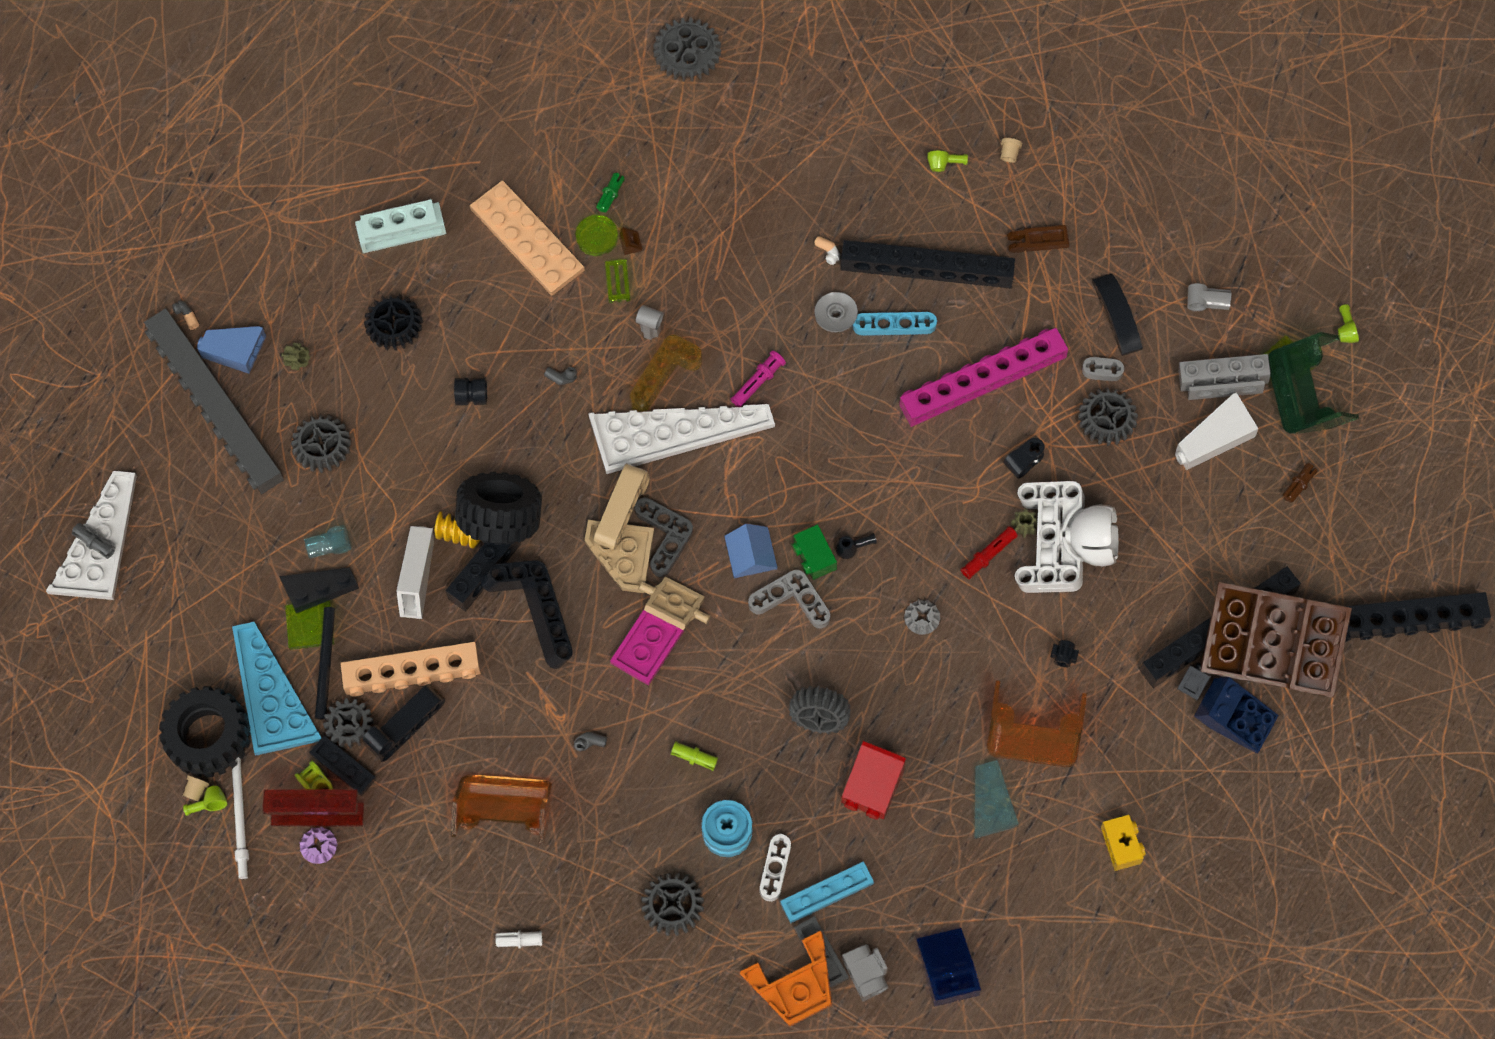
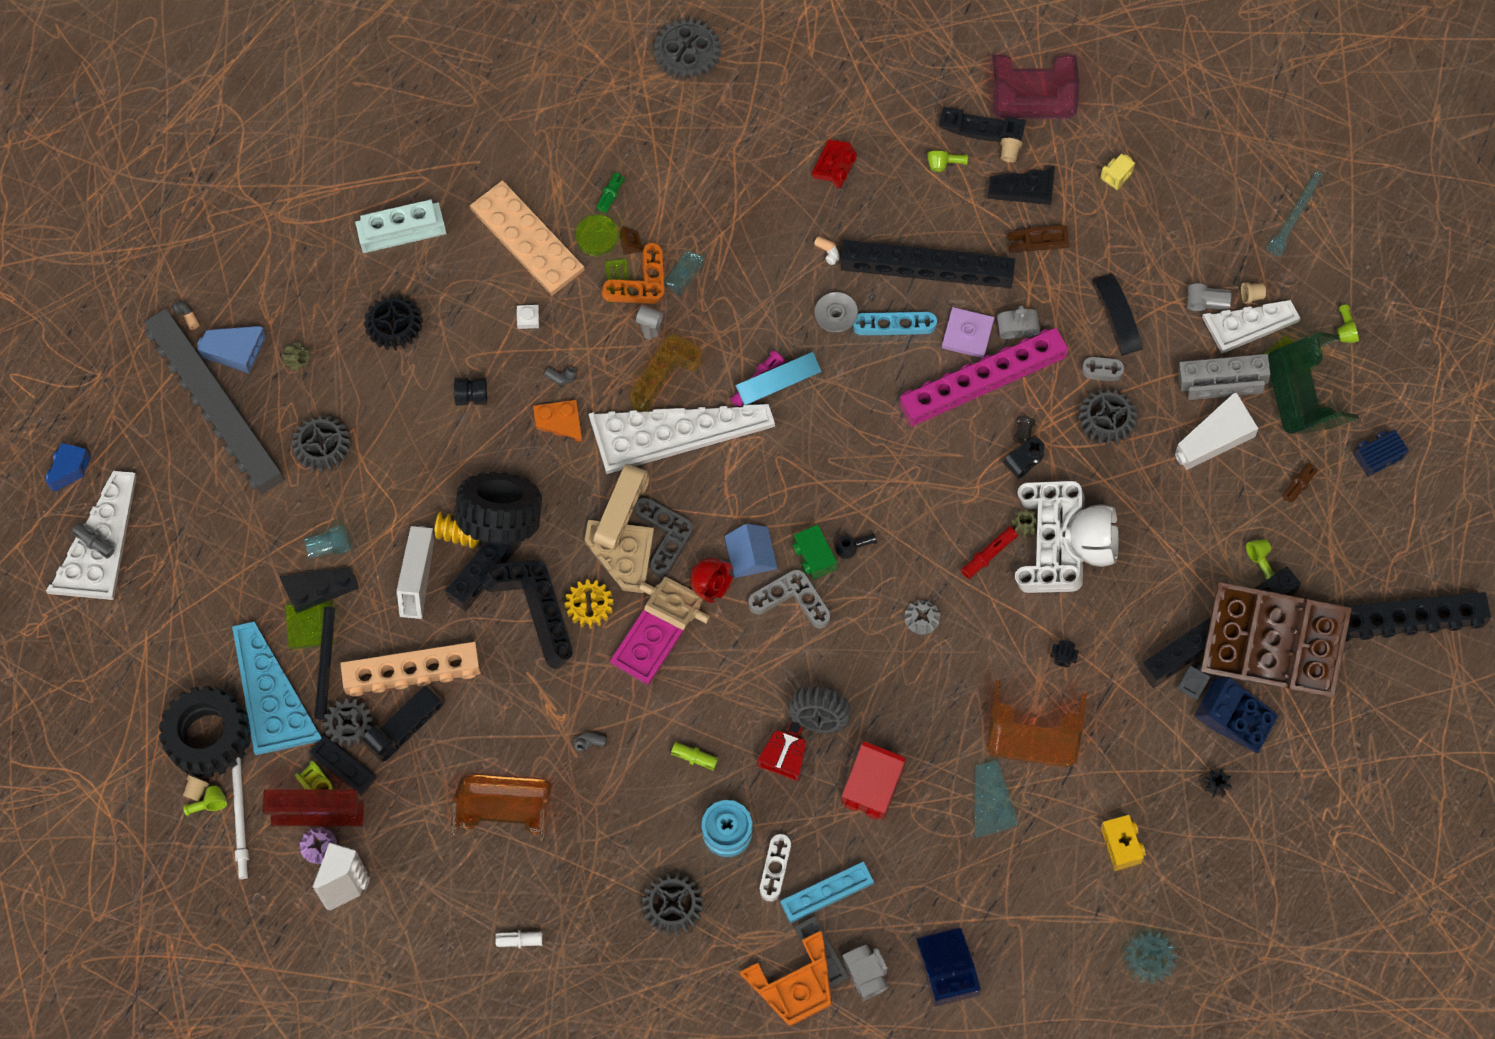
(68, 466): none -> blue slope
(340, 877): none -> white slope
(527, 316): none -> white plate
(559, 418): none -> orange wing
(580, 613): none -> yellow gear
(648, 282): none -> orange beam
(684, 272): none -> clear light blue slope
(711, 578): none -> red cylinder
(778, 378): none -> medium azure slope
(784, 753): none -> red torso
(835, 162): none -> red bracket
(968, 332): none -> lavender plate
(980, 127): none -> black slope
(1018, 323): none -> light grey beam
(1024, 429): none -> clear smoke bush
(1026, 187): none -> black wing
(1035, 91): none -> clear pink windscreen
(1118, 171): none -> light yellow brick
(1147, 948): none -> clear light blue gear
(1220, 776): none -> black gear
(1243, 326): none -> white wing
(1252, 292): none -> tan piece
(1257, 551): none -> lime bar
(1278, 244): none -> clear light blue piece
(1381, 452): none -> dark blue brick

